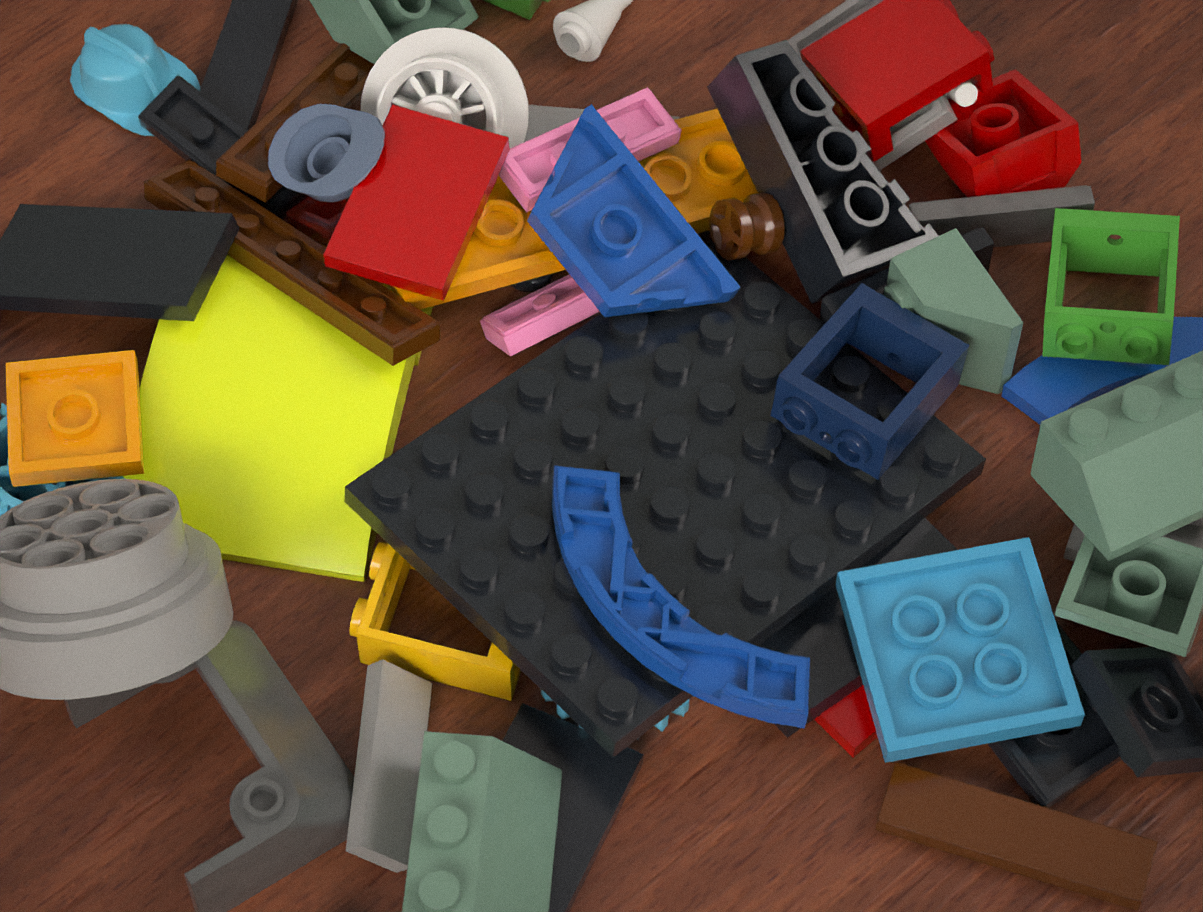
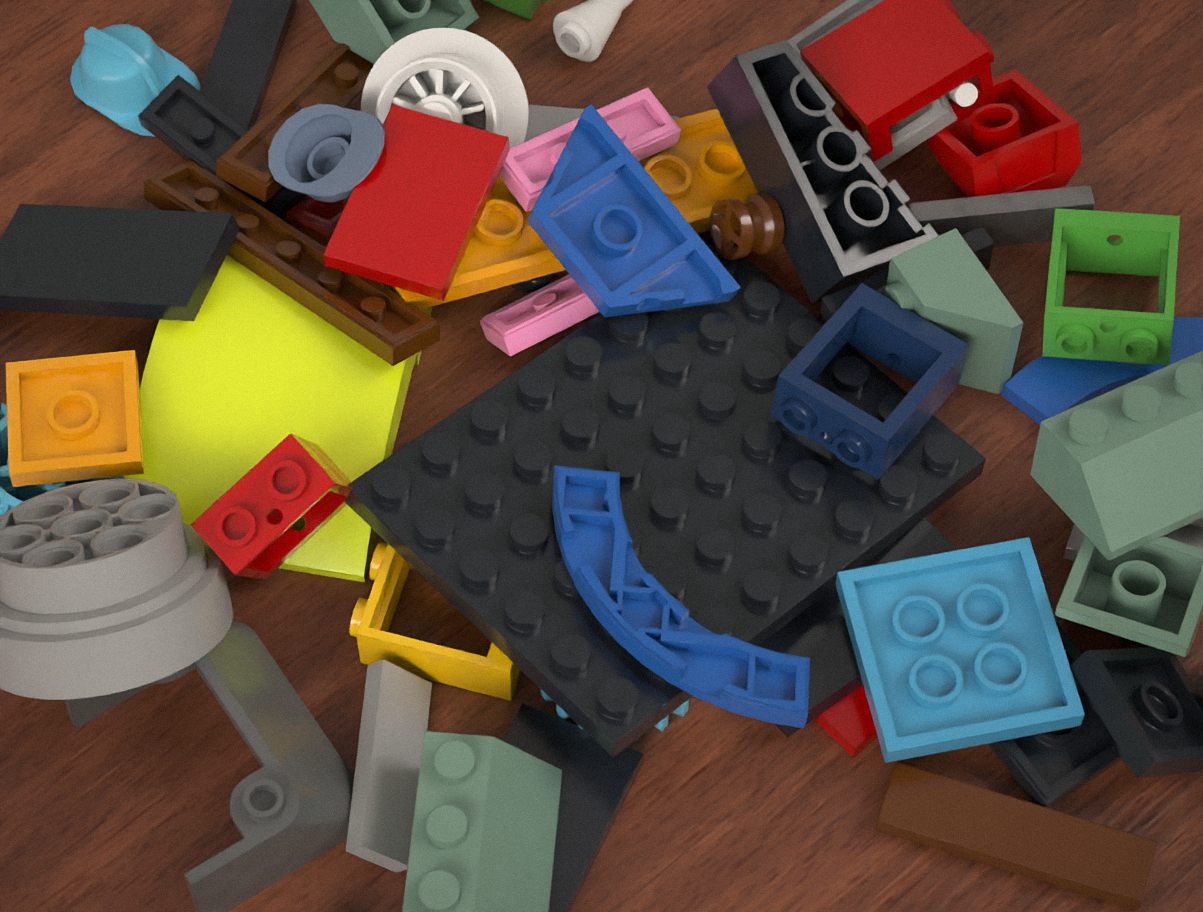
(255, 517): none -> red window

